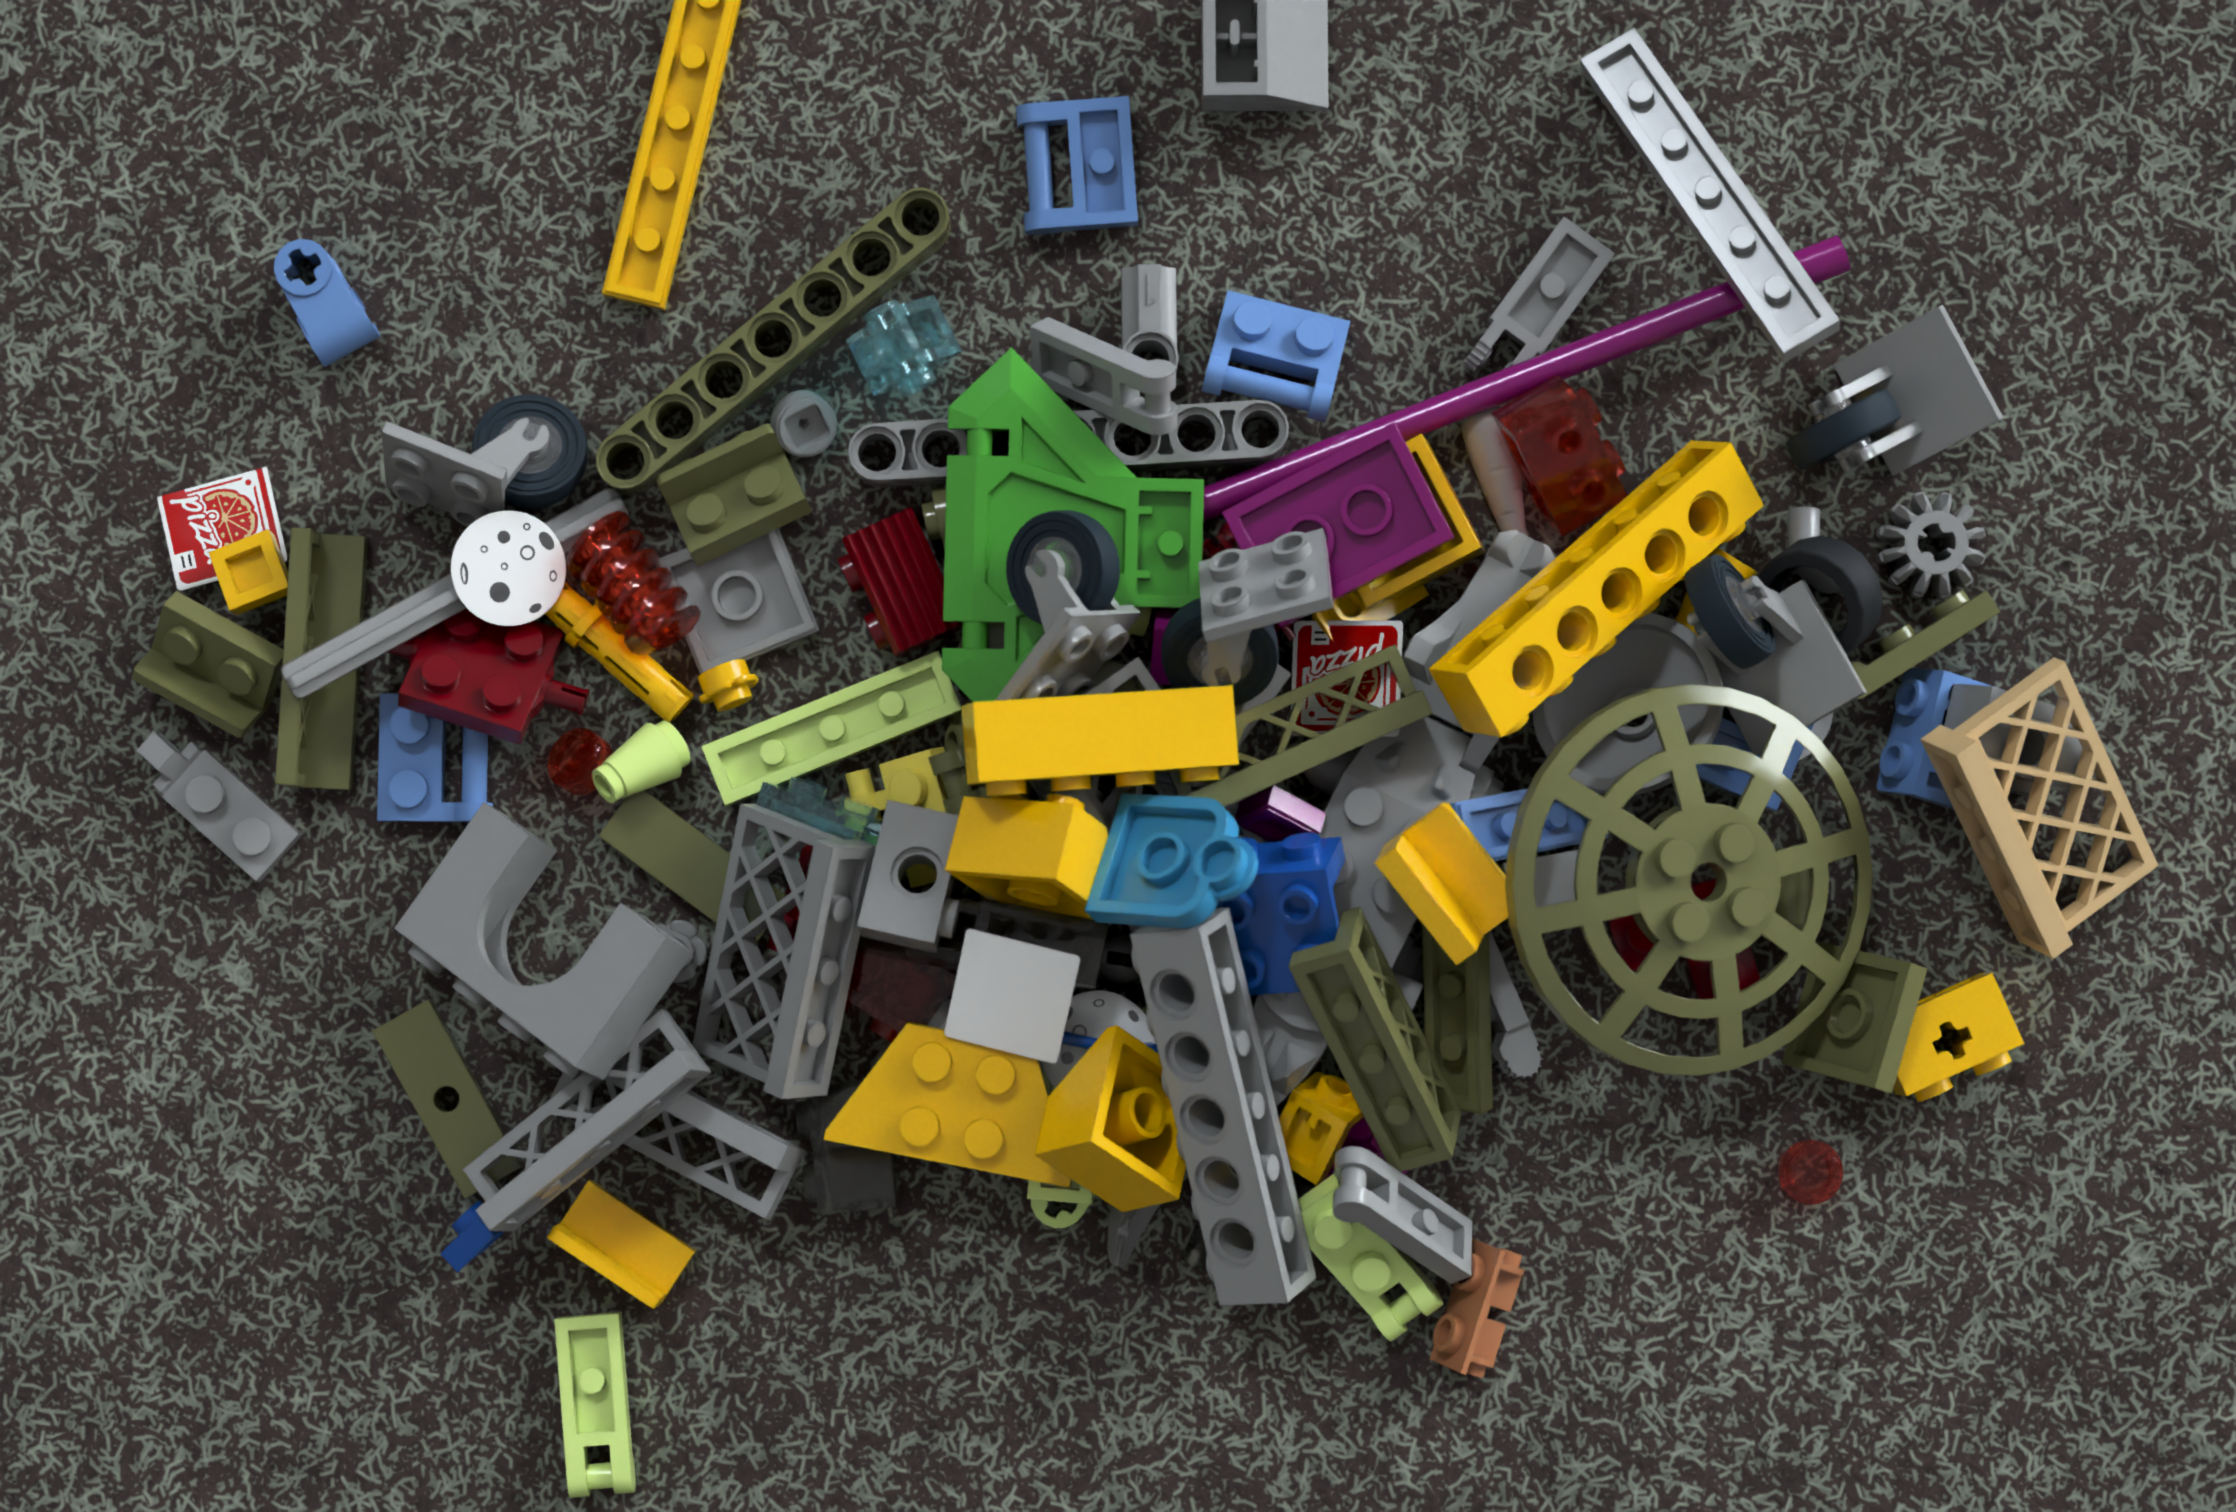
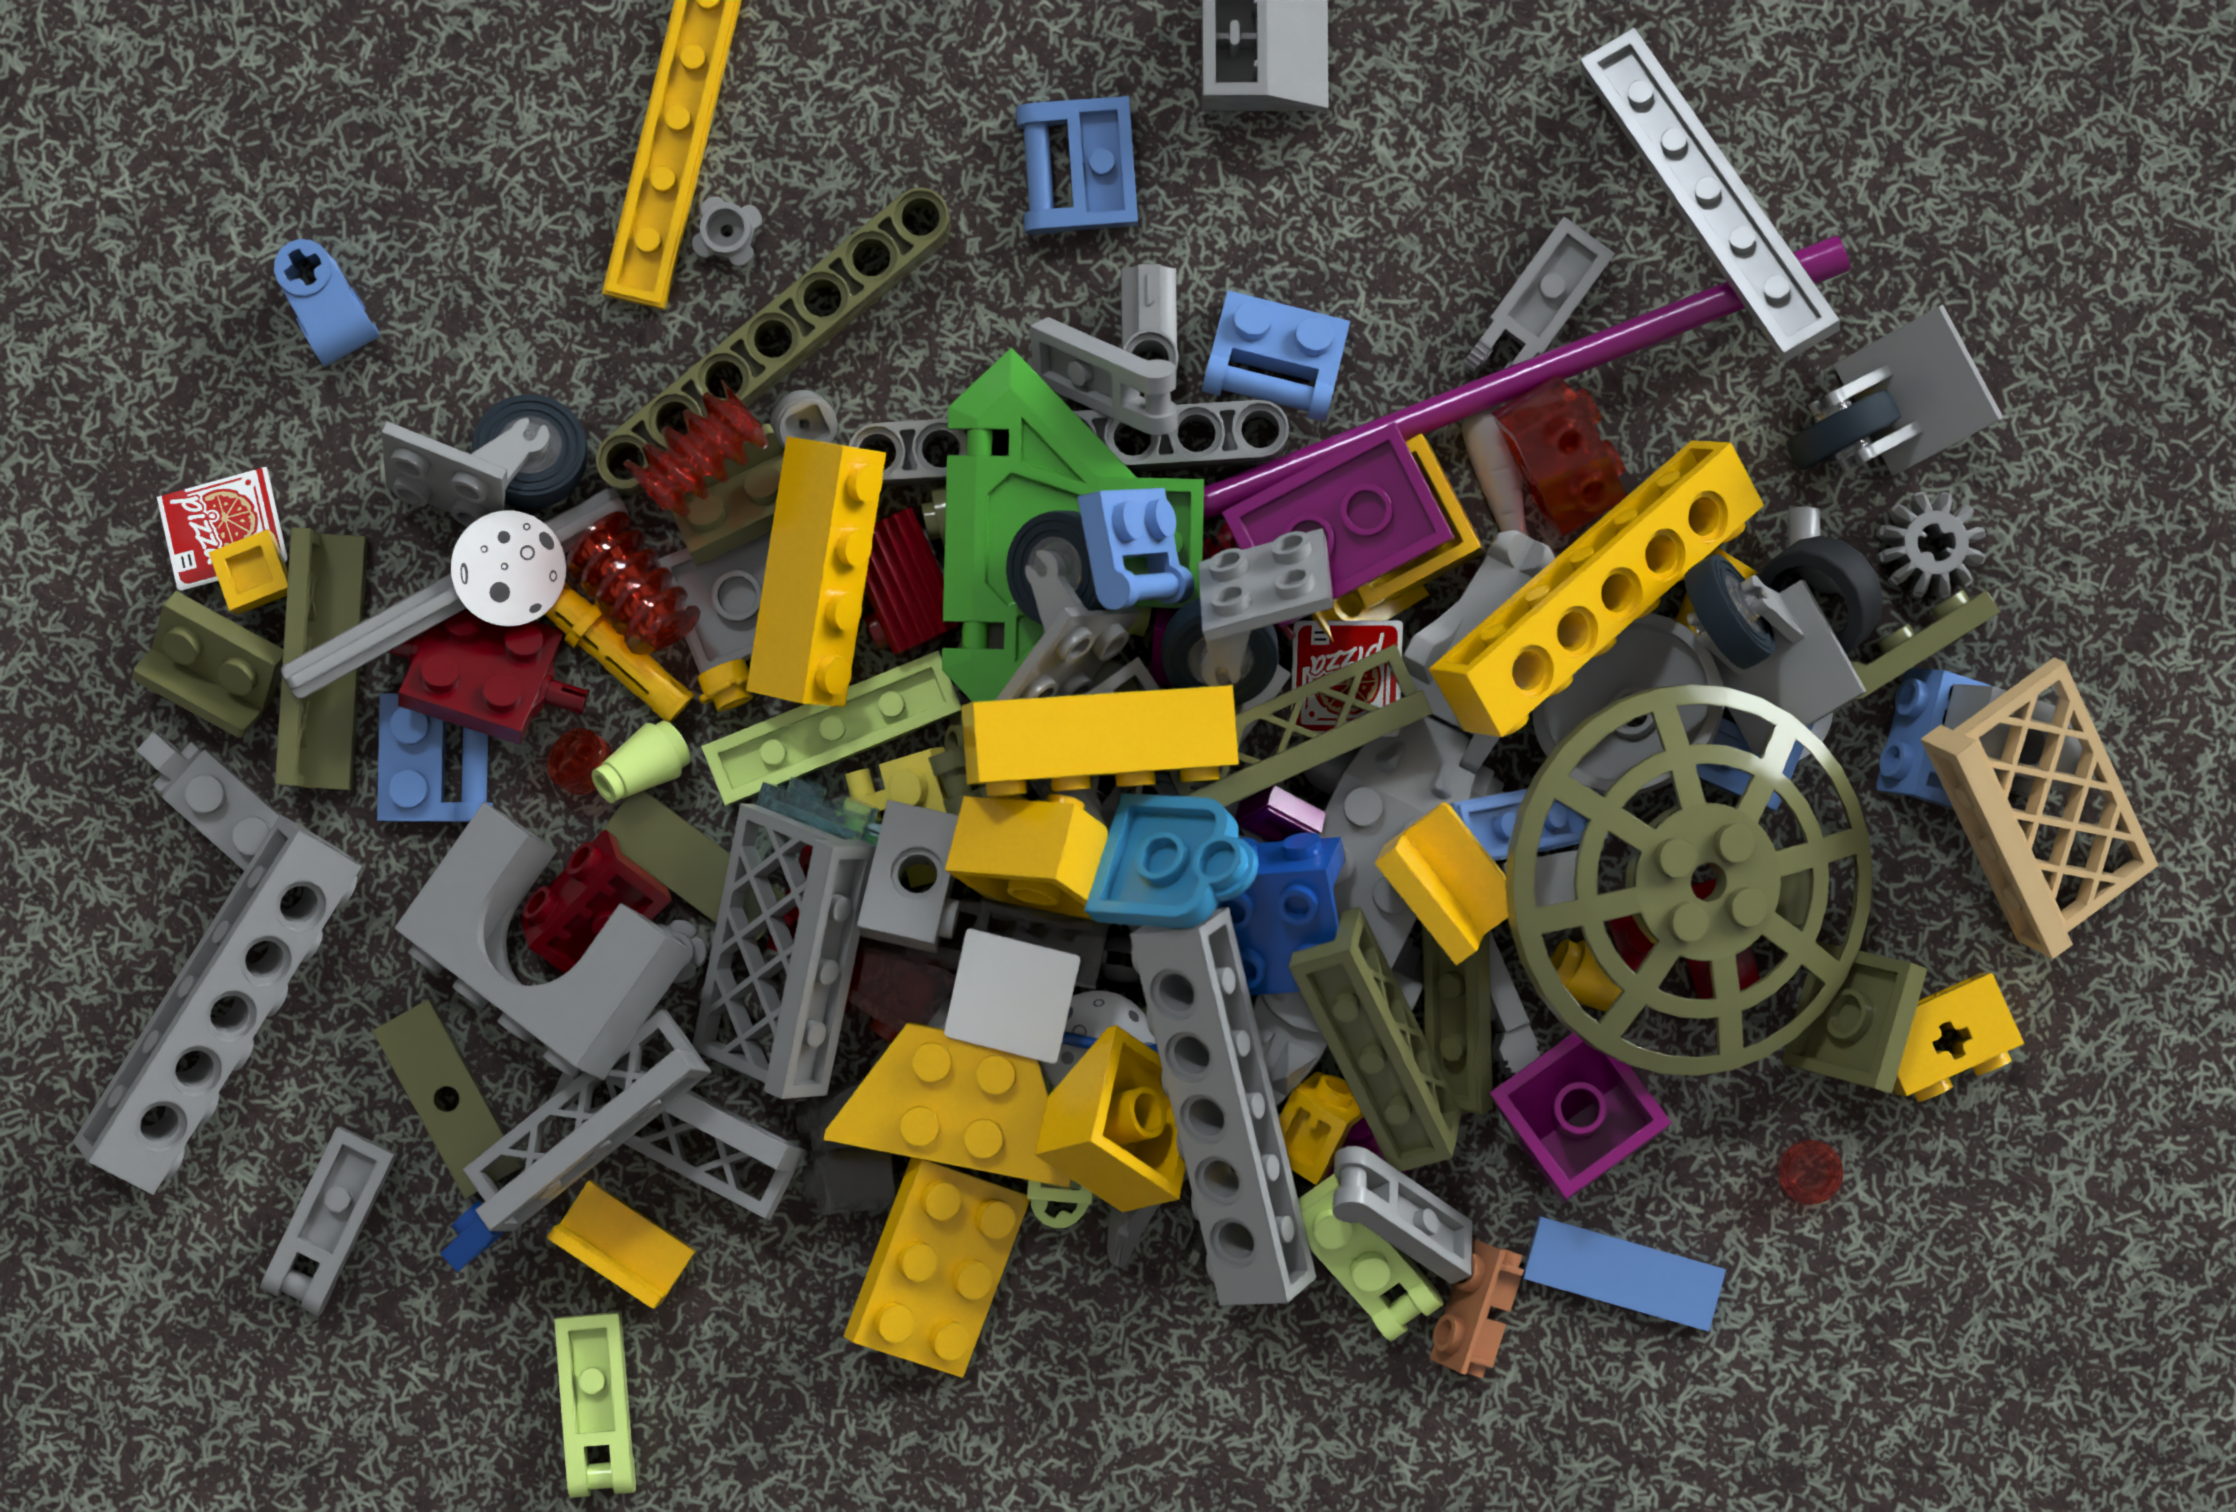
(215, 970): none -> light grey brick
(329, 1218): none -> light grey plate
(575, 907): none -> dark red bracket
(698, 452): none -> clear red piece
(718, 215): none -> light grey plate
(816, 572): none -> yellow brick
(892, 350): clear light blue brick -> none
(937, 1266): none -> yellow plate
(1133, 526): none -> medium blue plate
(1578, 1114): none -> magenta slope
(1583, 975): none -> yellow cone
(1623, 1273): none -> medium blue tile

